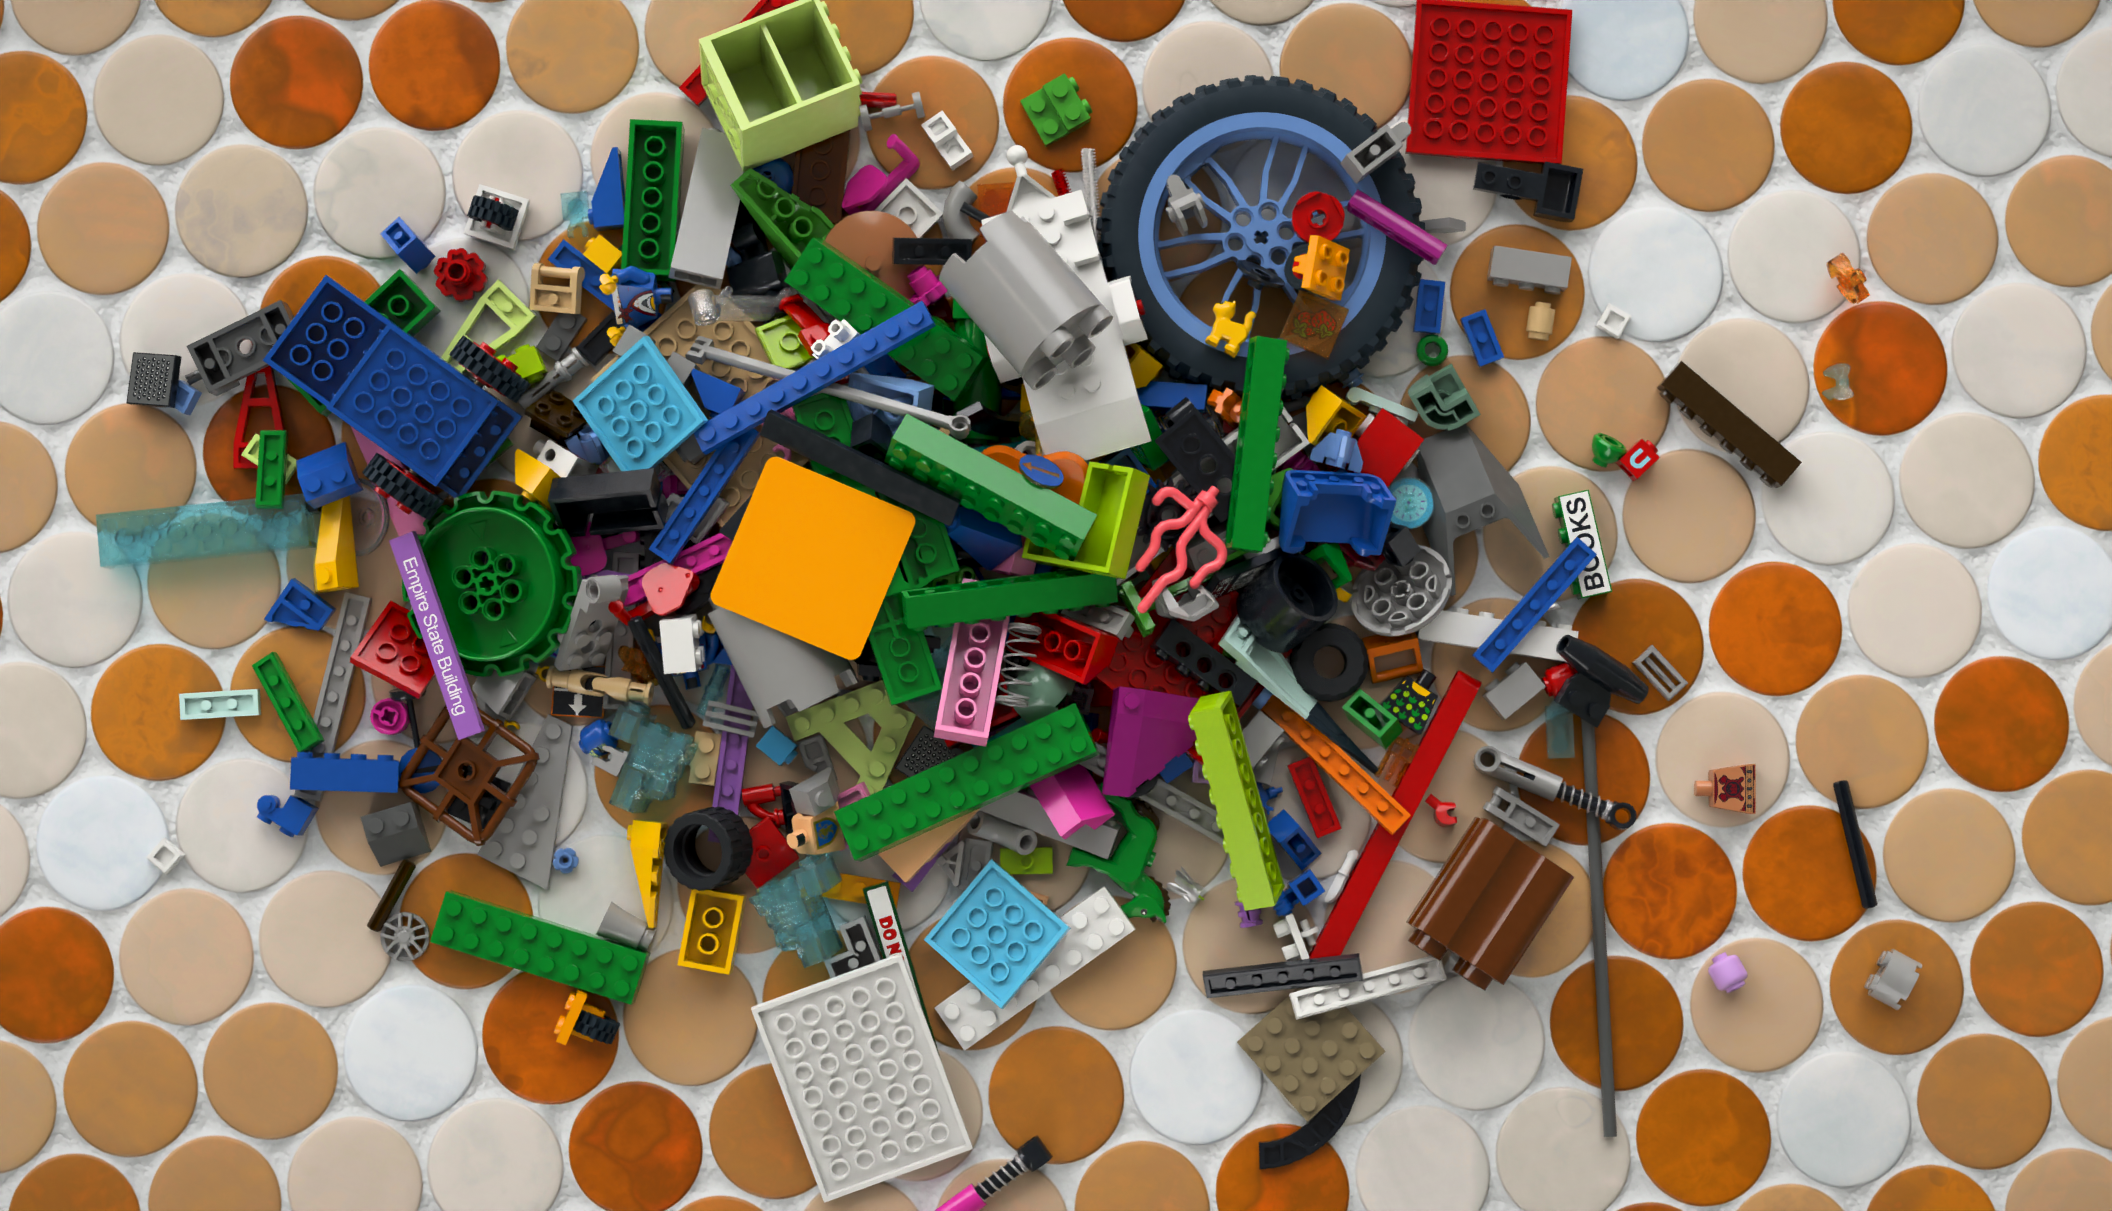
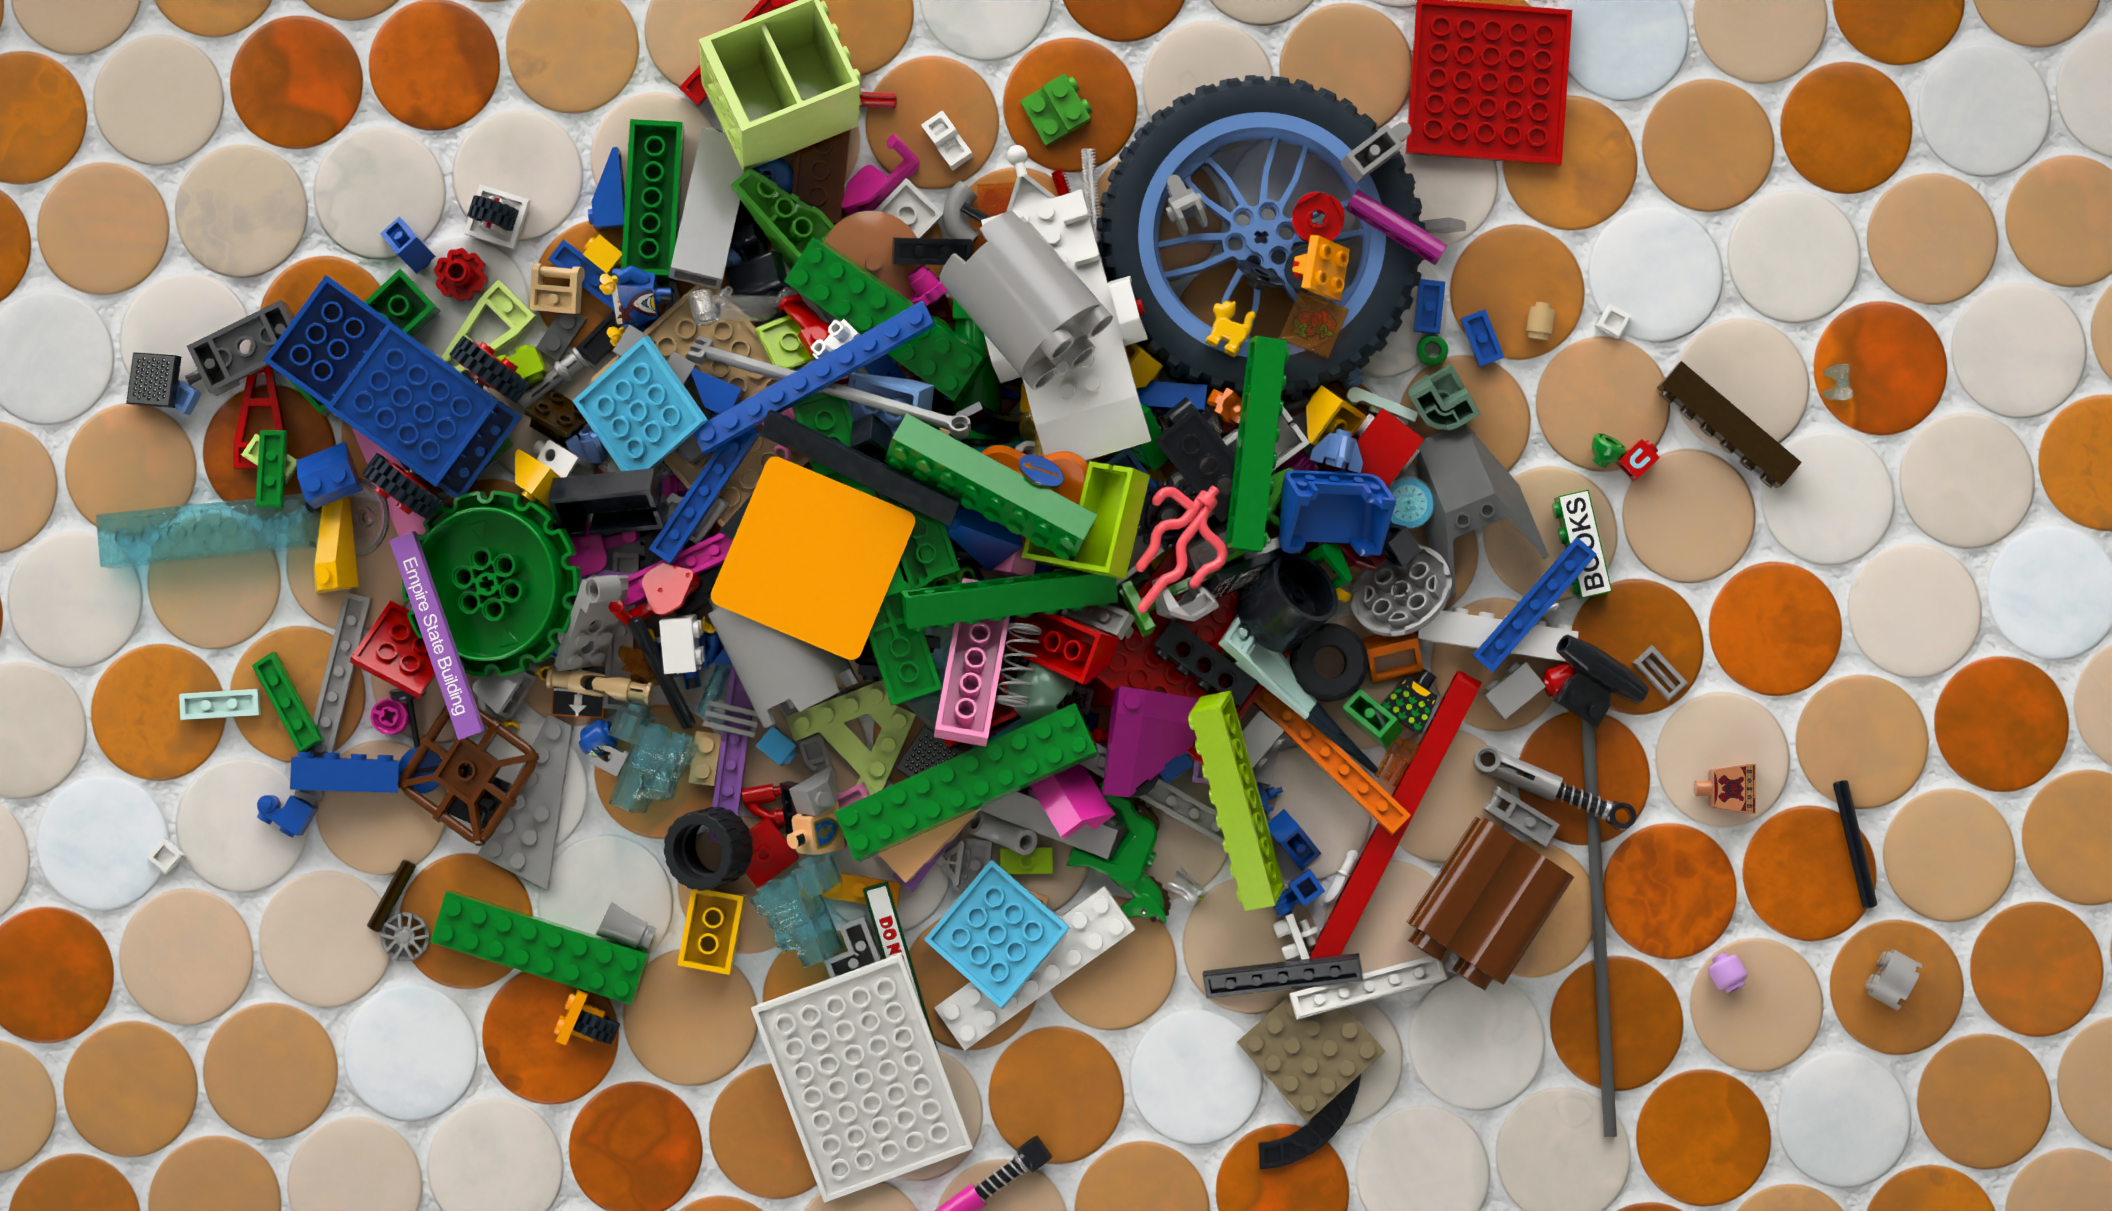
(300, 607): blue wing -> none
(396, 833): dark grey slope -> none
(567, 853): medium blue plate -> none
(575, 208): clear light blue plate -> none
(648, 858): yellow wedge -> none
(891, 111): light grey wheel -> none
(1249, 918): medium lavender bush -> none
(1262, 698): medium blue tile -> none
(1314, 797): red plate -> none
(1440, 813): red piece -> none
(1529, 269): light grey brick -> none
(1553, 190): black plate -> none
(1559, 732): clear light blue plate -> none
(1849, 280): clear orange plate -> none

